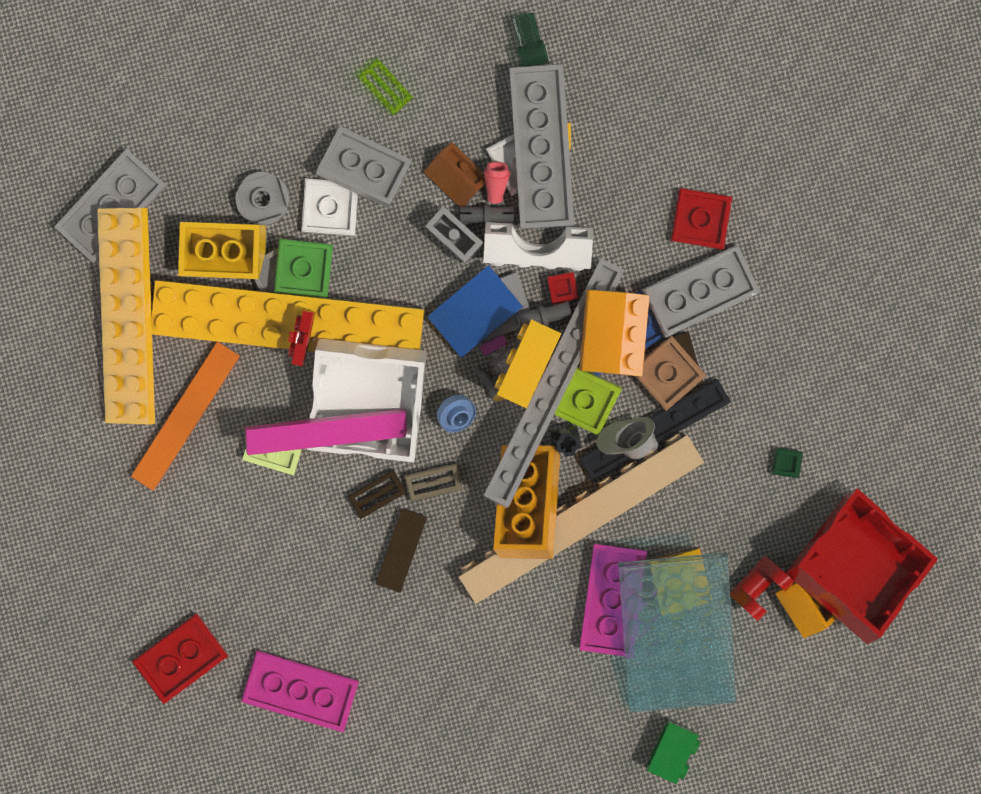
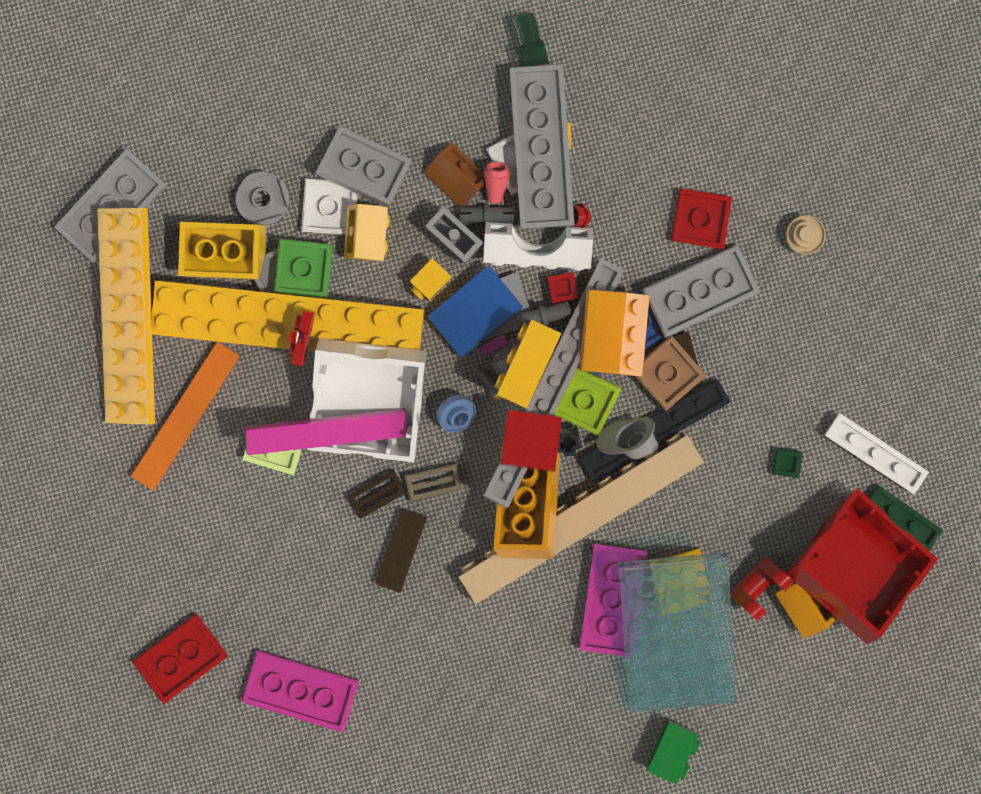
(366, 232): none -> yellow brick
(400, 103): clear neon green tile -> none
(429, 280): none -> yellow brick
(531, 441): none -> red tile
(581, 215): none -> red plate
(805, 235): none -> tan plate
(876, 453): none -> white plate
(906, 517): none -> dark green tile

